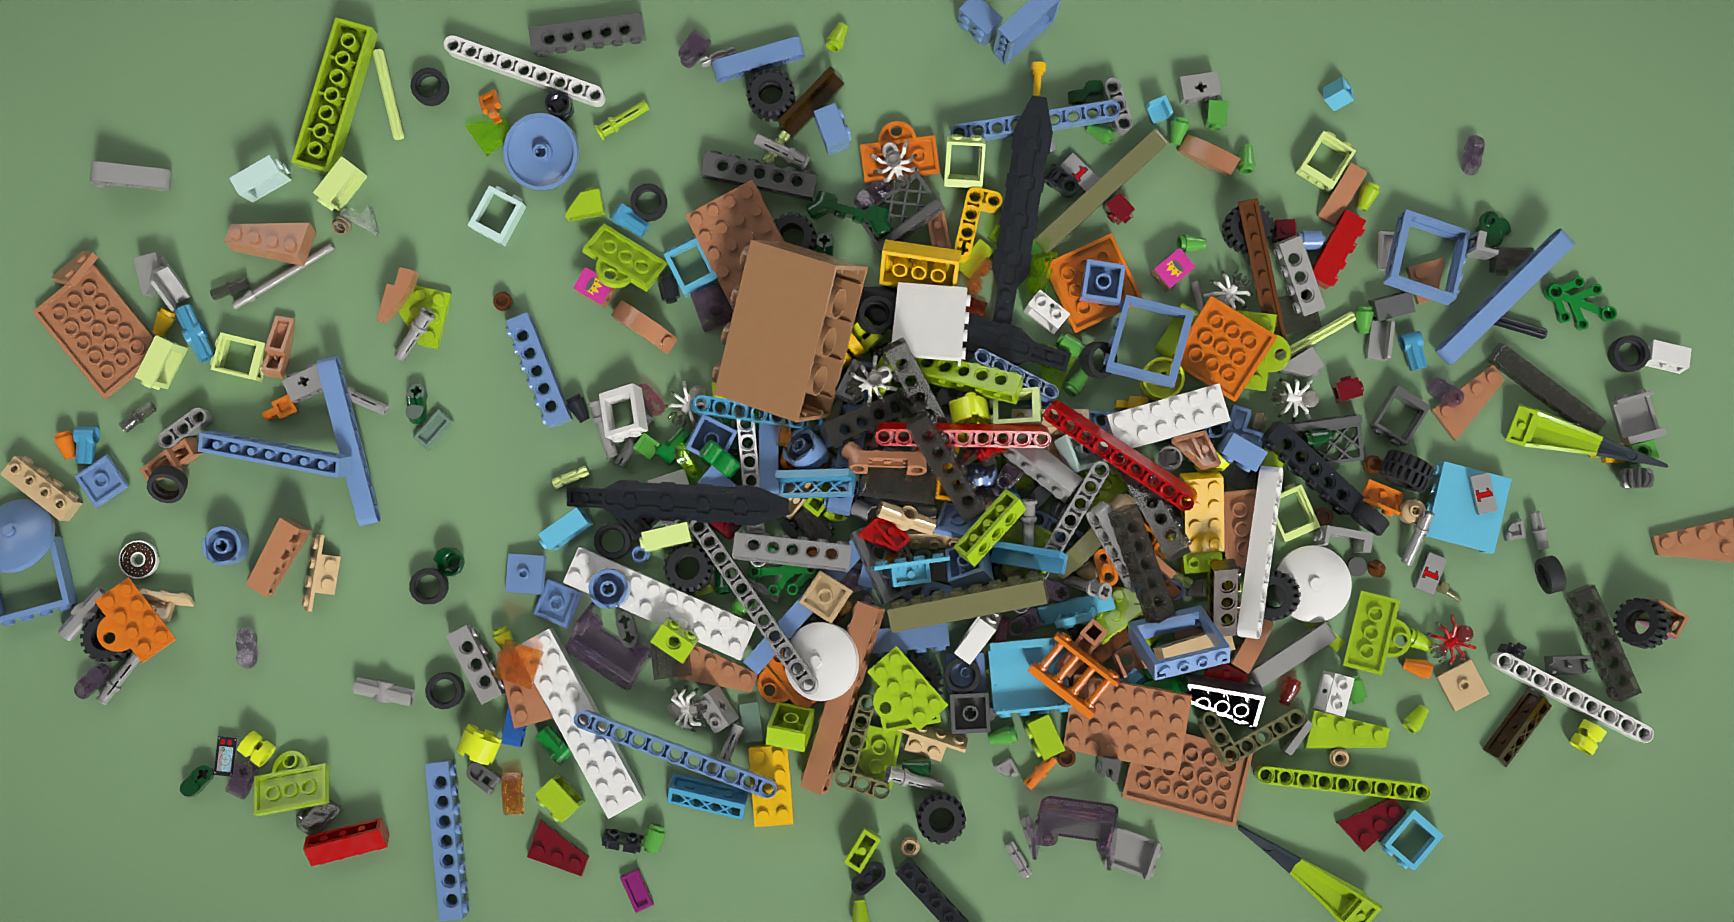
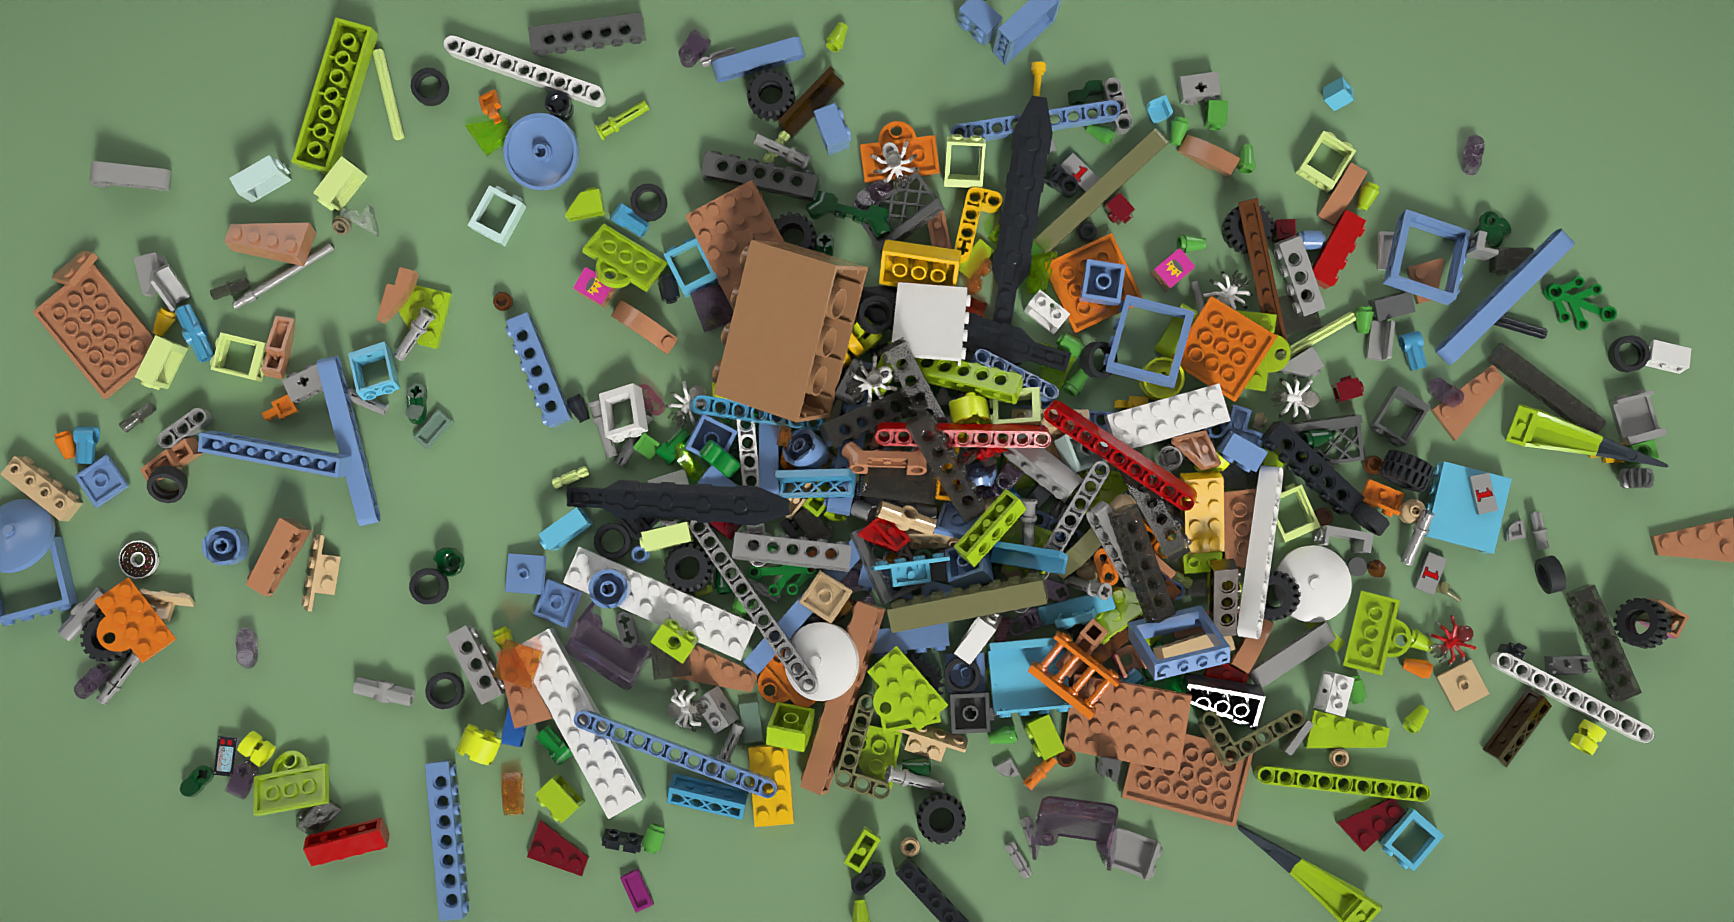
(367, 356): none -> medium azure window
(477, 772): dark grey plate -> none
(1093, 231): none -> black plate
(1289, 690): clear red cone -> none

